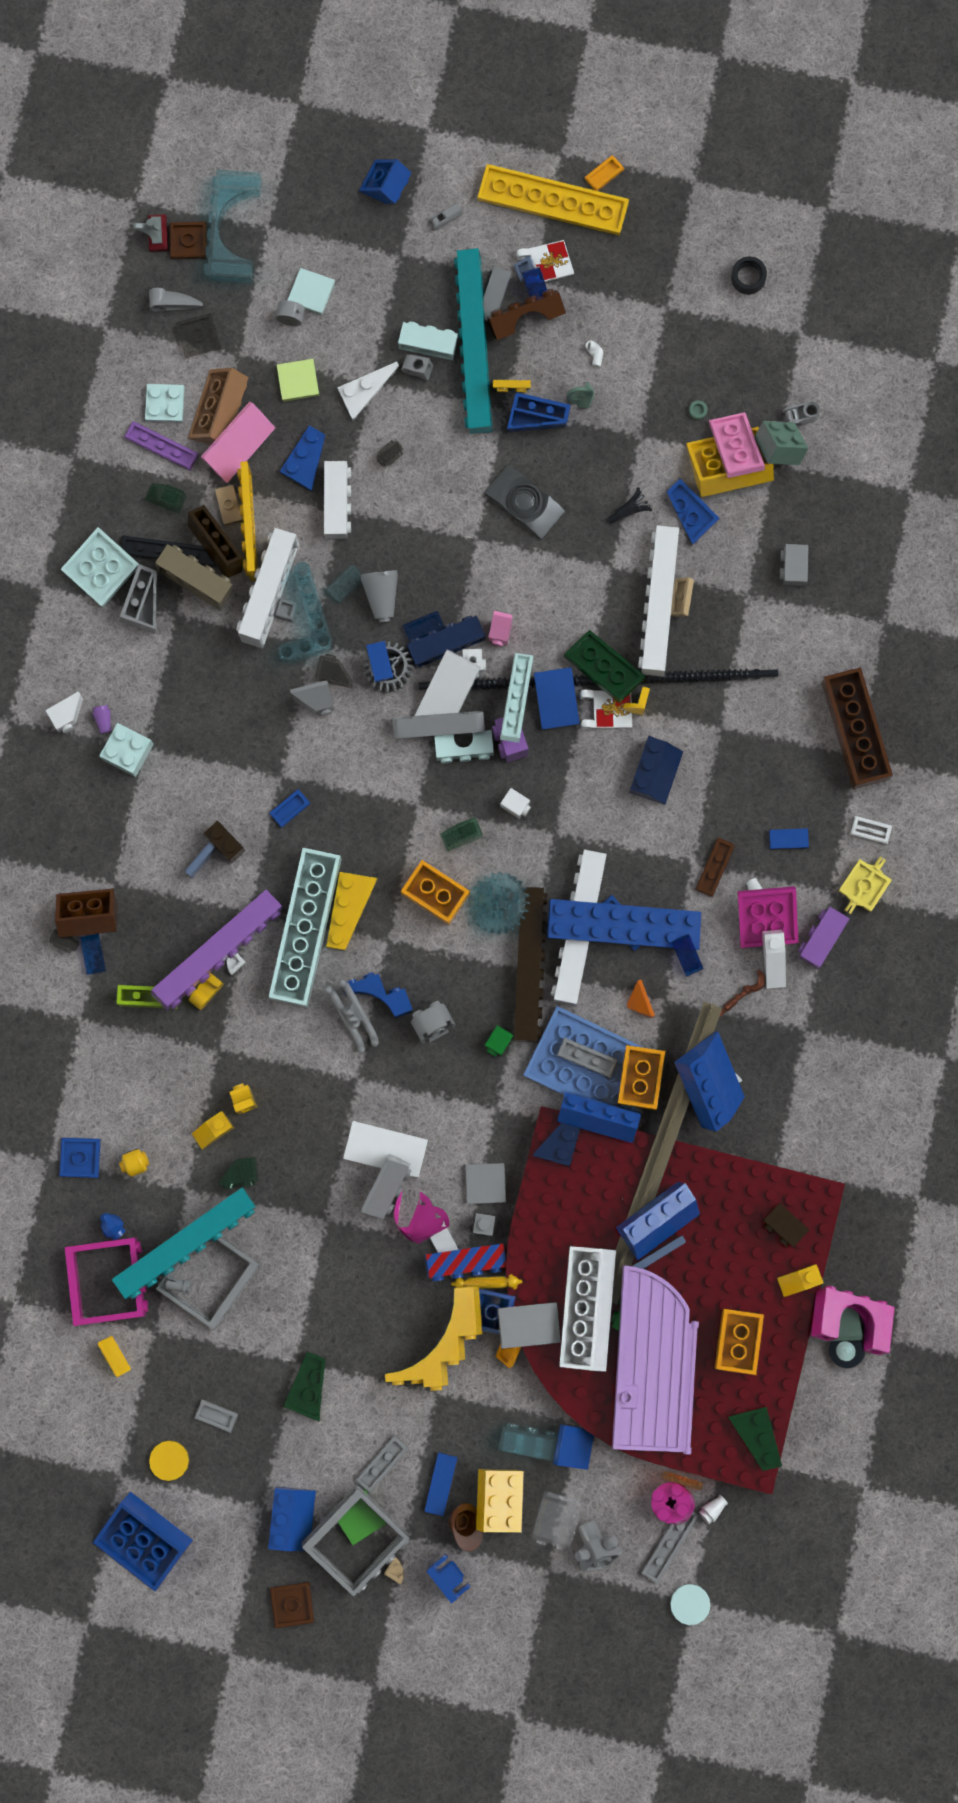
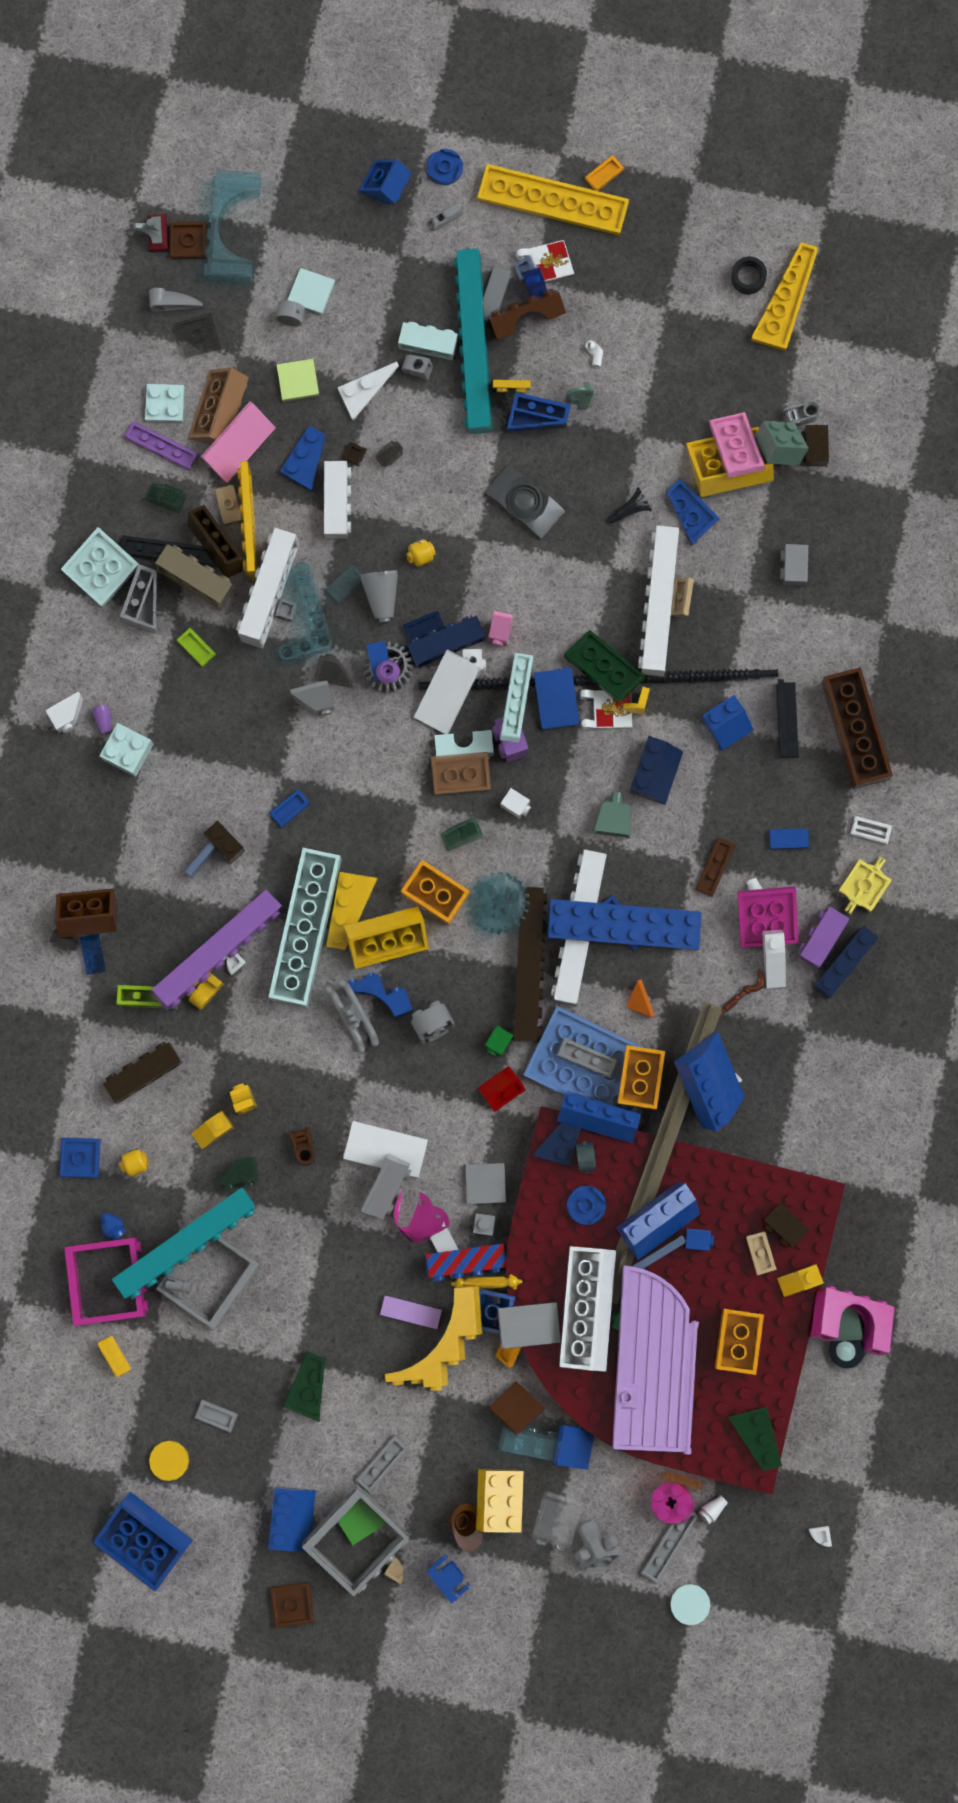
(142, 1073): none -> dark brown brick
(196, 647): none -> lime tile
(303, 1144): none -> reddish brown piece
(354, 454): none -> dark brown tile
(386, 937): none -> yellow slope
(390, 677): none -> medium lavender plate
(411, 1312): none -> lavender tile
(420, 553): none -> yellow head
(438, 724): light grey beam -> none
(440, 1484): blue tile -> none
(447, 172): none -> blue tile
(460, 773): none -> medium nougat tile
(501, 1088): none -> red panel
(516, 1408): none -> reddish brown tile
(585, 1157): none -> clear light blue piece
(586, 1205): none -> blue tile
(614, 817): none -> sand green torso
(687, 955): clear blue tile -> none
(698, 410): sand green tile -> none
(698, 1239): none -> blue brick
(727, 722): none -> blue slope
(760, 1253): none -> tan plate
(781, 313): none -> yellow wing
(787, 719): none -> black fence
(818, 443): none -> dark brown brick
(821, 1535): none -> white tile
(846, 962): none -> dark blue brick

